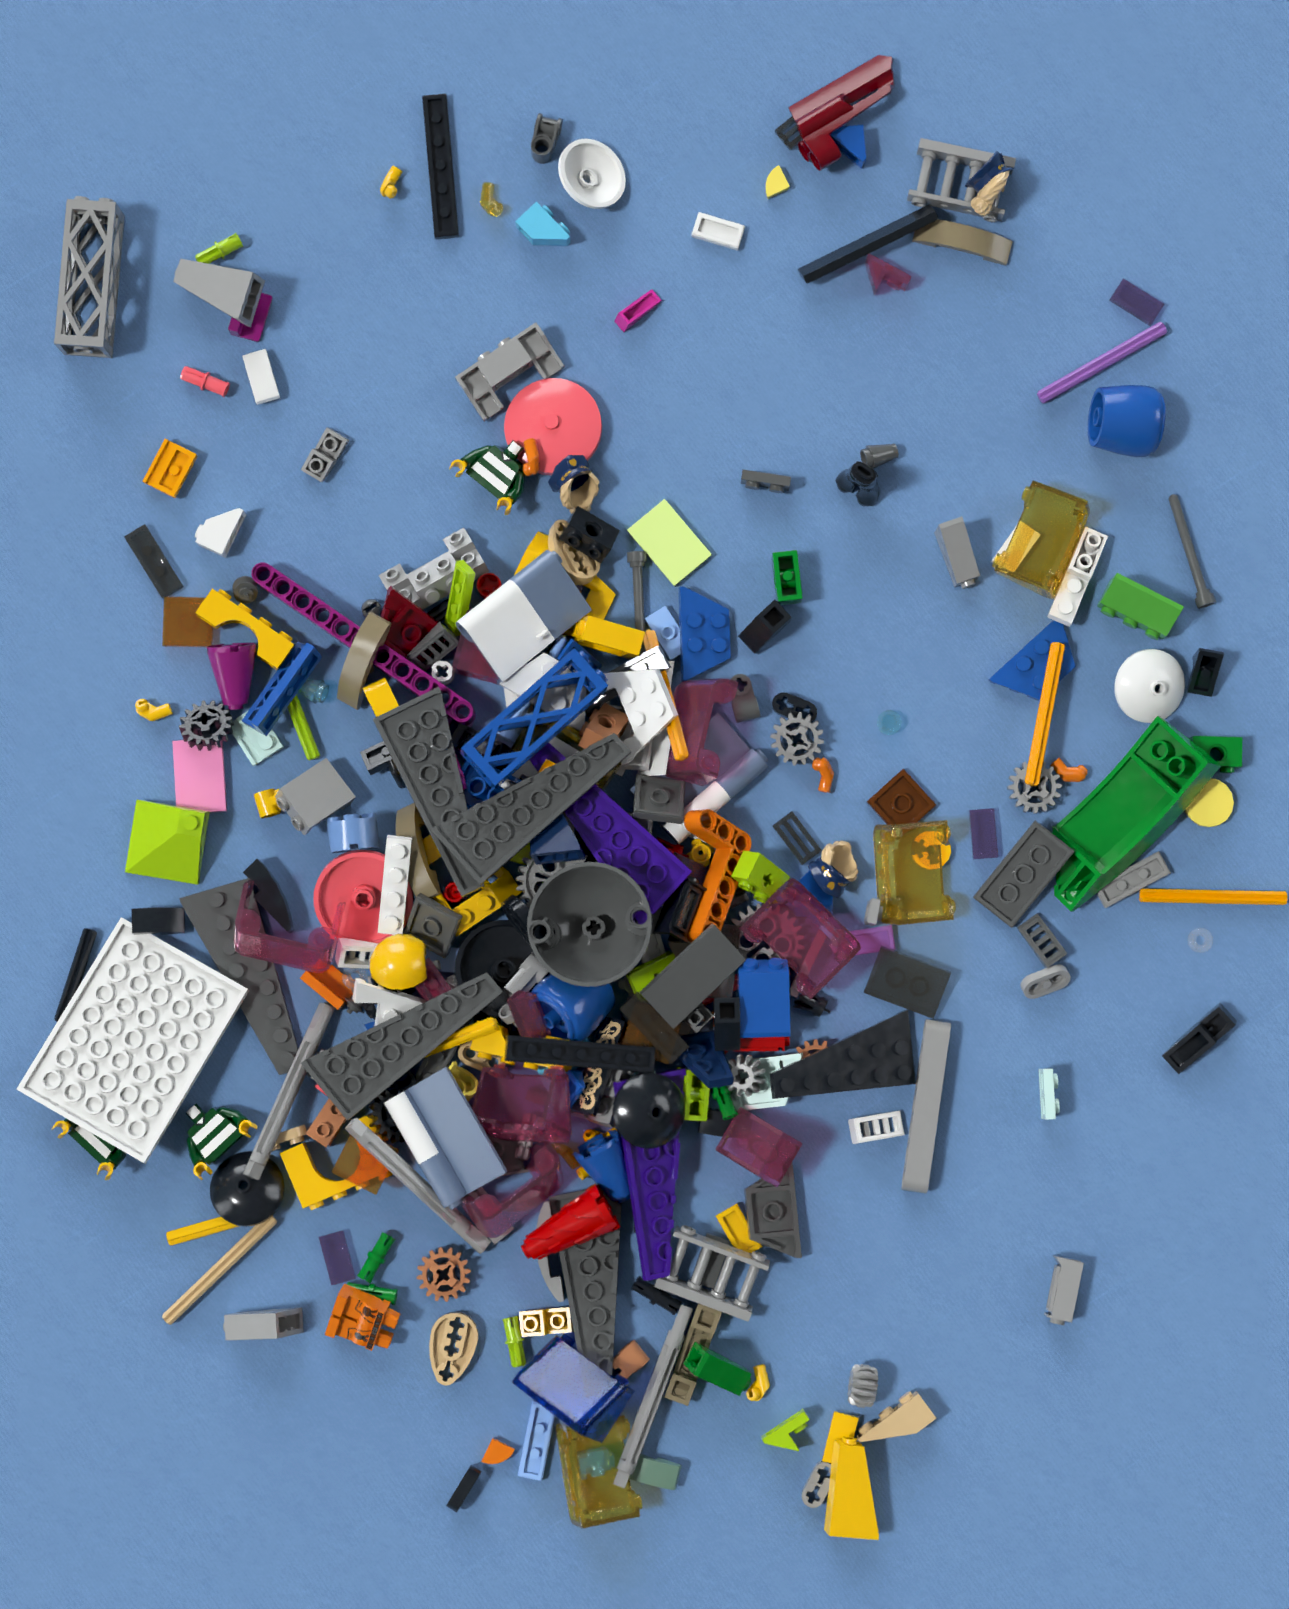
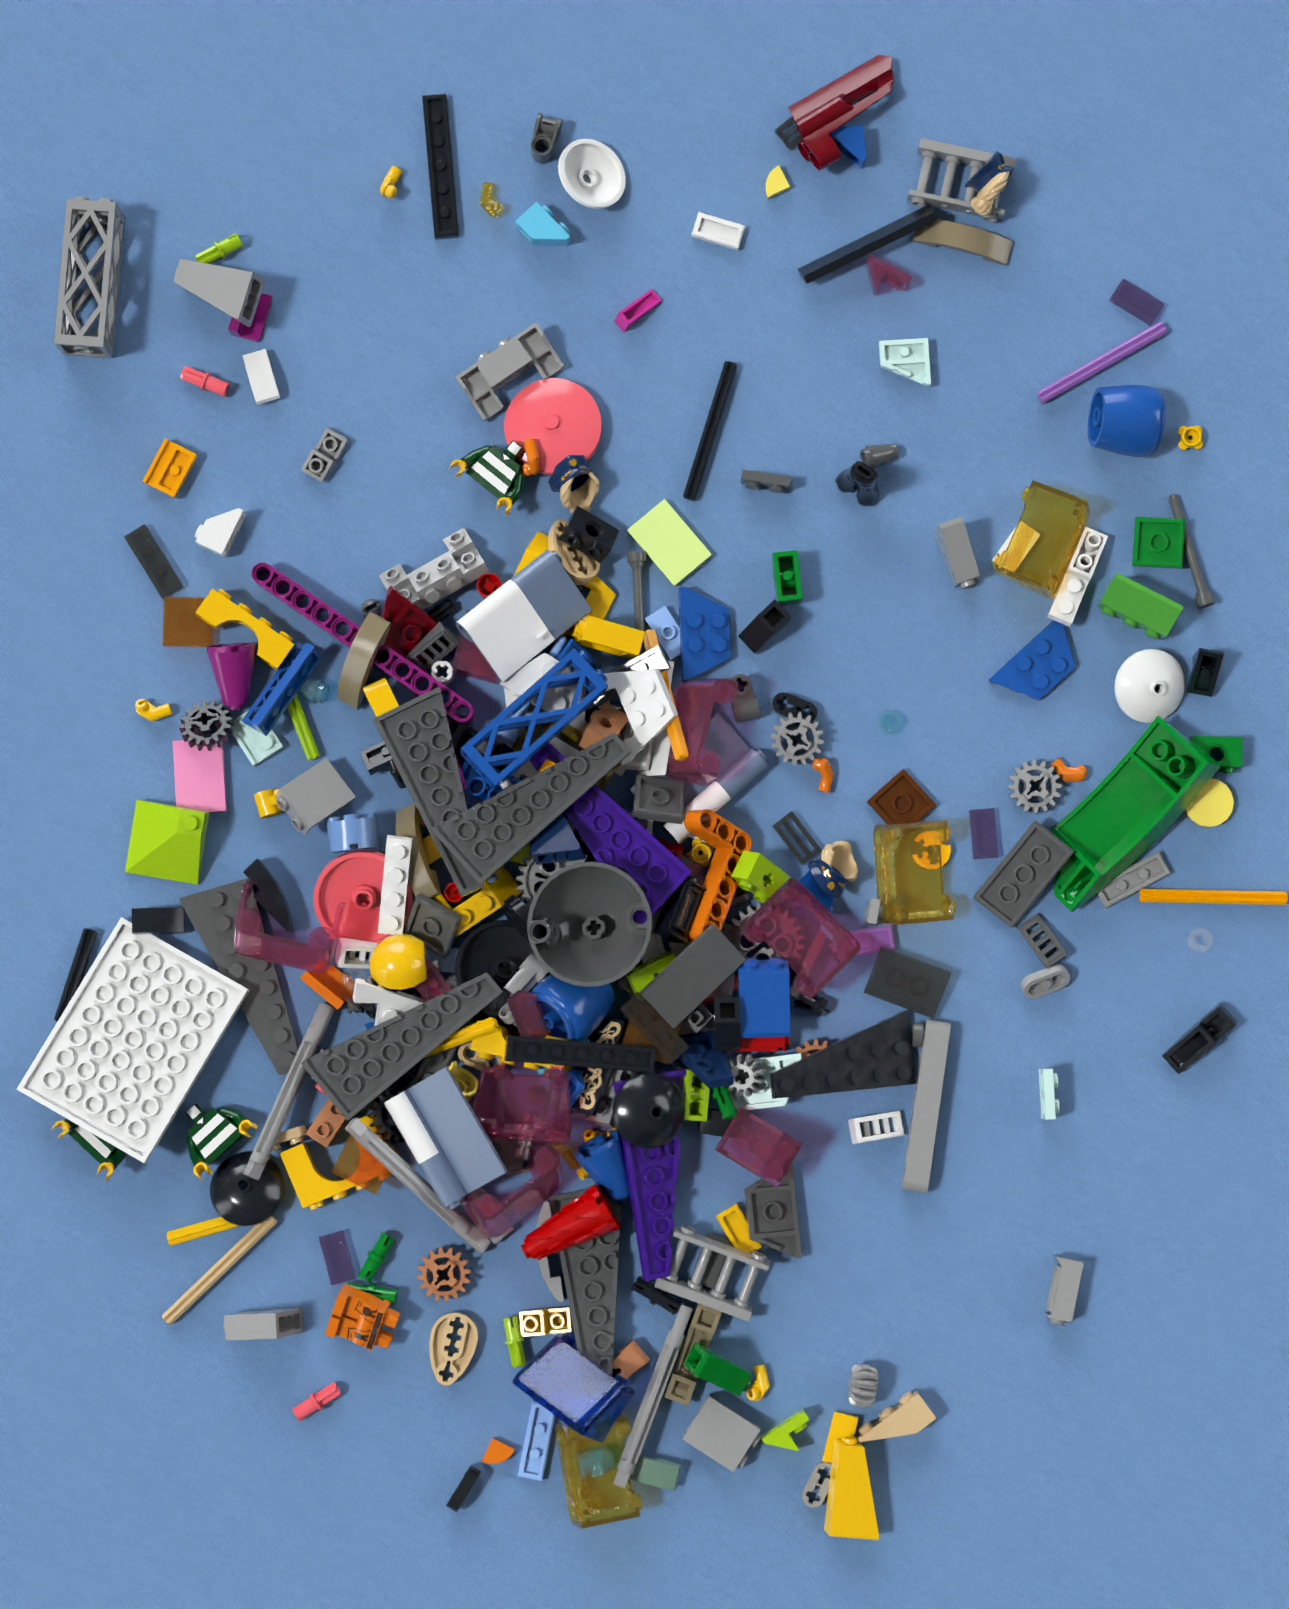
(245, 589): dark grey wheel -> none
(316, 1401): none -> coral axle
(459, 594): lime tile -> none
(710, 430): none -> black axle
(722, 1434): none -> light grey panel
(907, 359): none -> light aqua wing
(917, 1035): none -> dark grey tile
(1044, 714): light orange axle -> none
(1158, 542): none -> green plate
(1195, 432): none -> yellow plate

